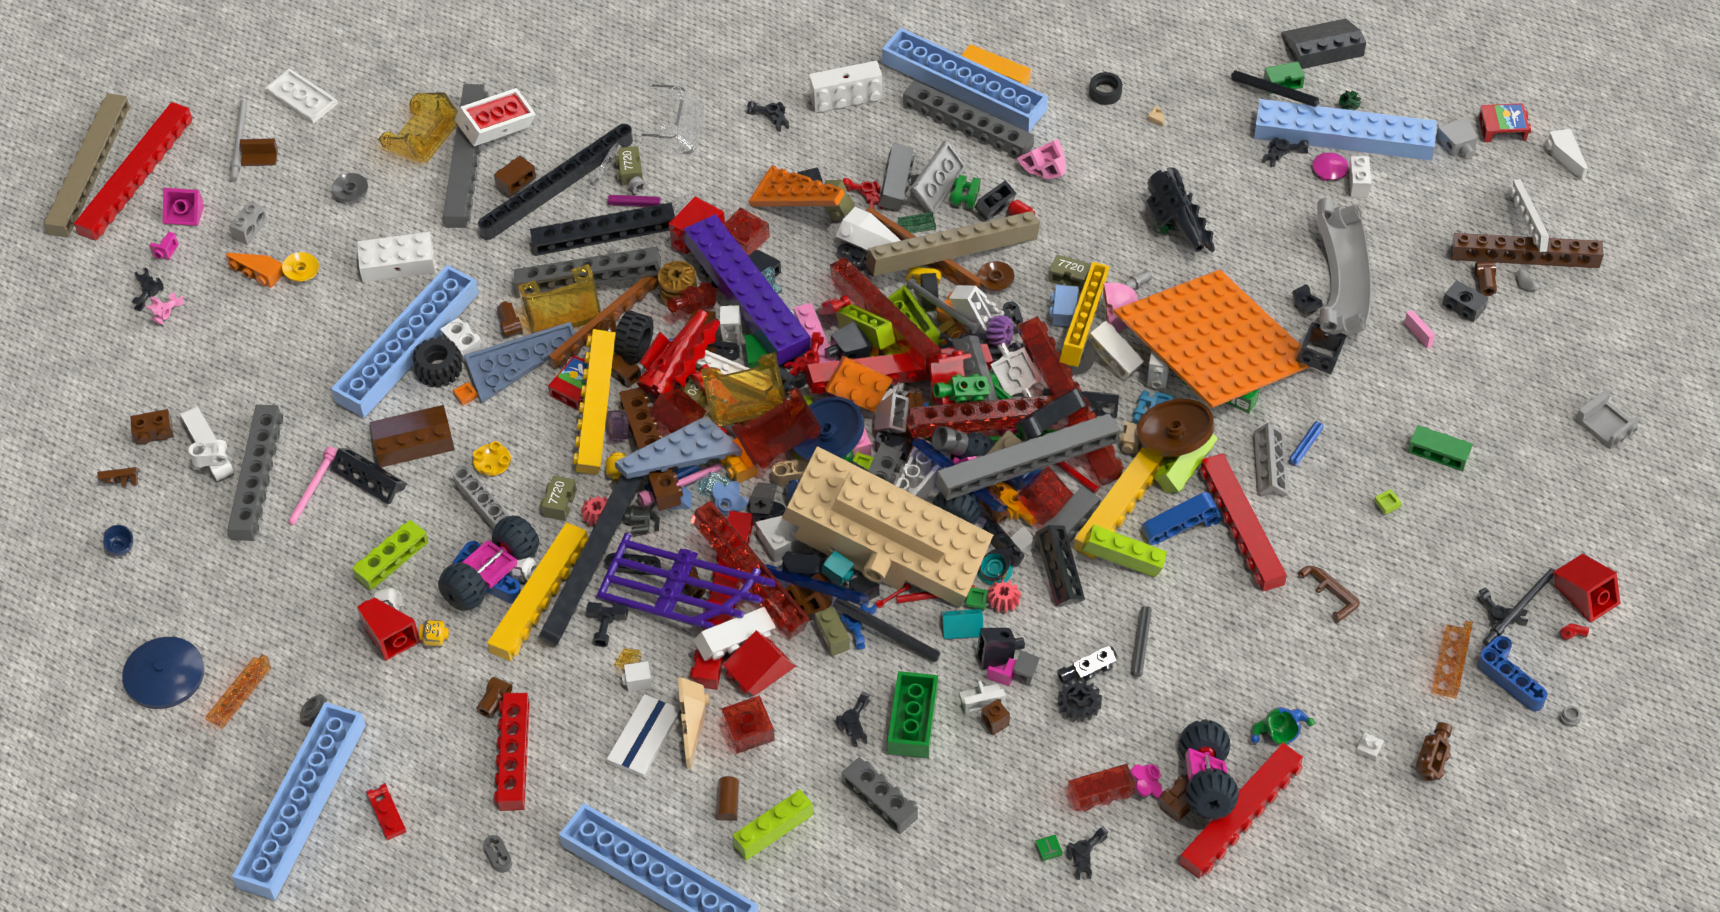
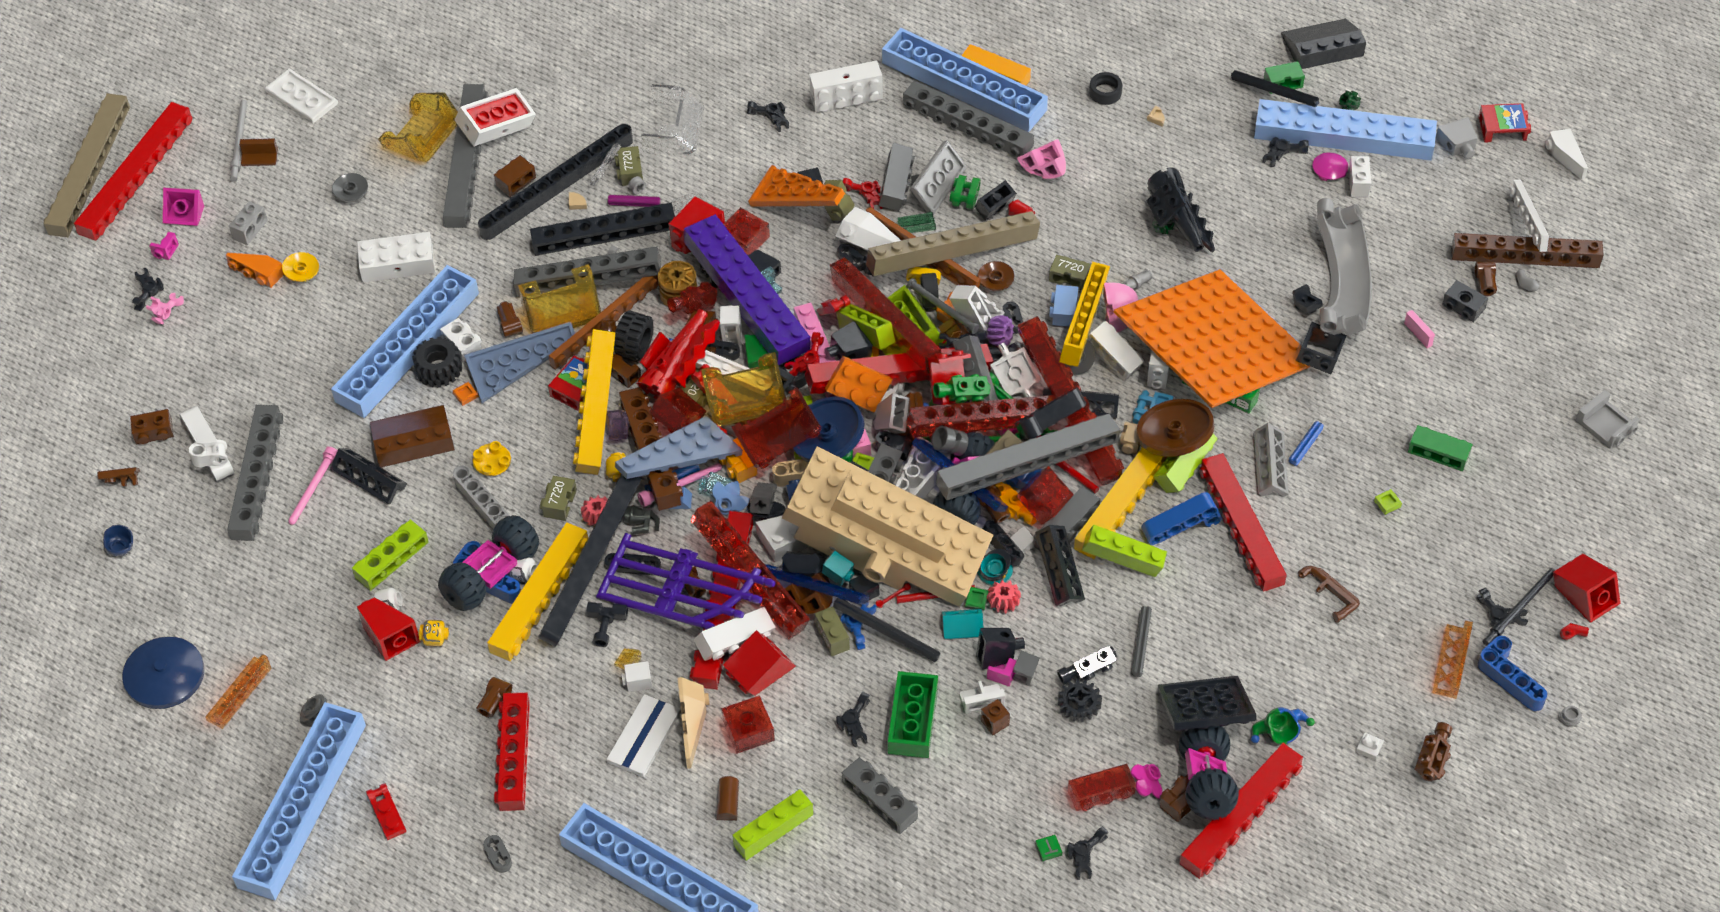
(576, 201): none -> tan tile
(1206, 703): none -> black plate

